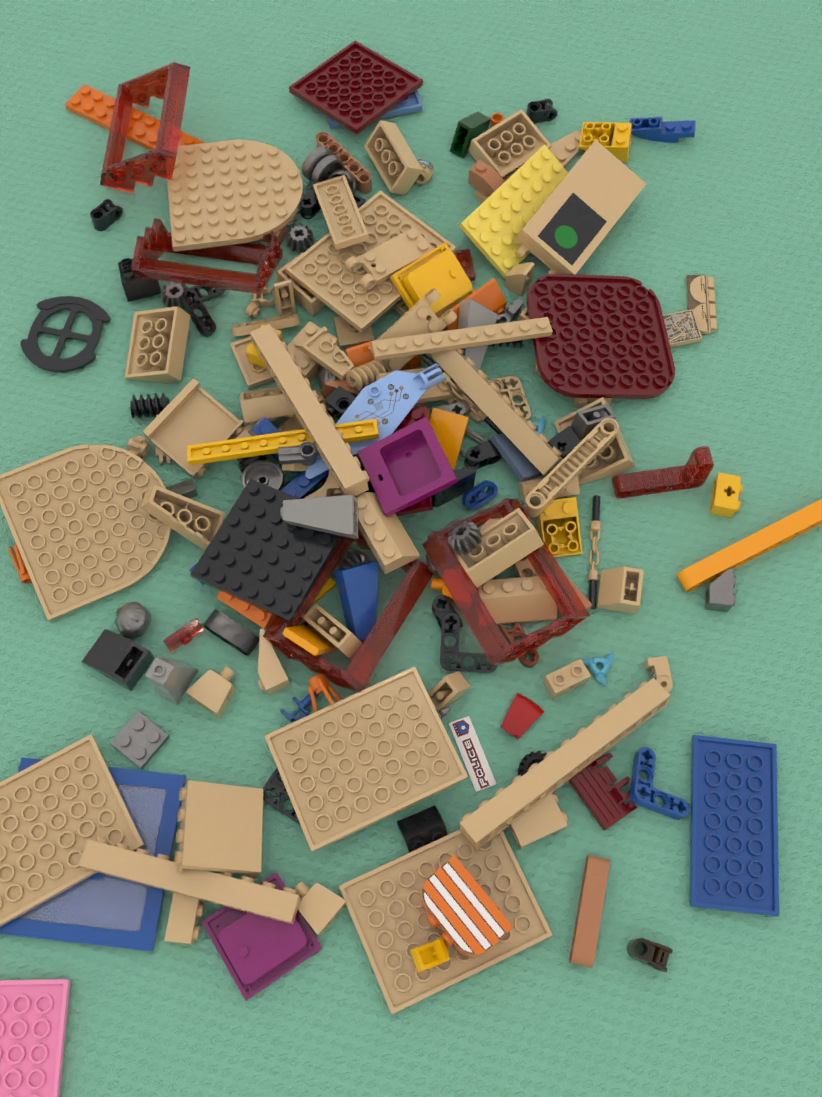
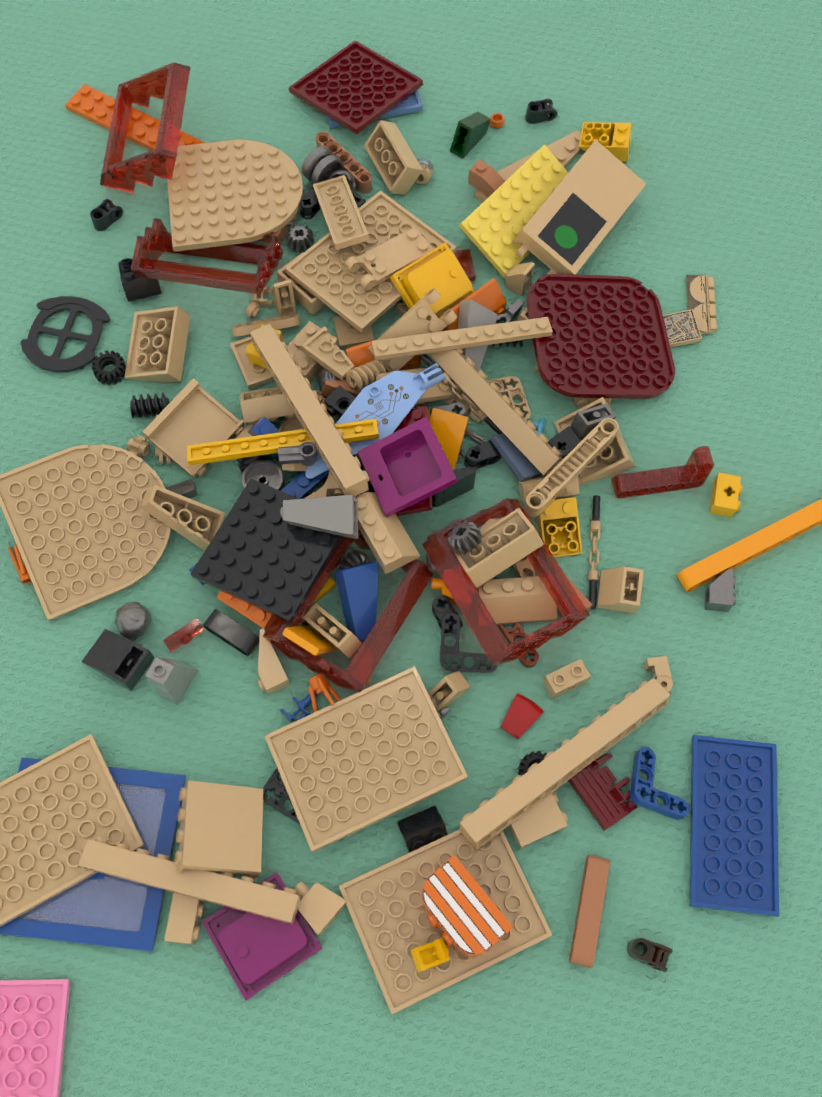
(107, 359): none -> black tyre
(140, 740): flat silver plate -> none
(172, 294): flat silver gear -> none
(197, 302): black beam -> none
(213, 691): tan torso -> none
(472, 753): white sticker -> none
(478, 495): blue plate -> none
(508, 143): tan slope -> none
(605, 662): medium azure piece -> none
(656, 130): blue slope -> none

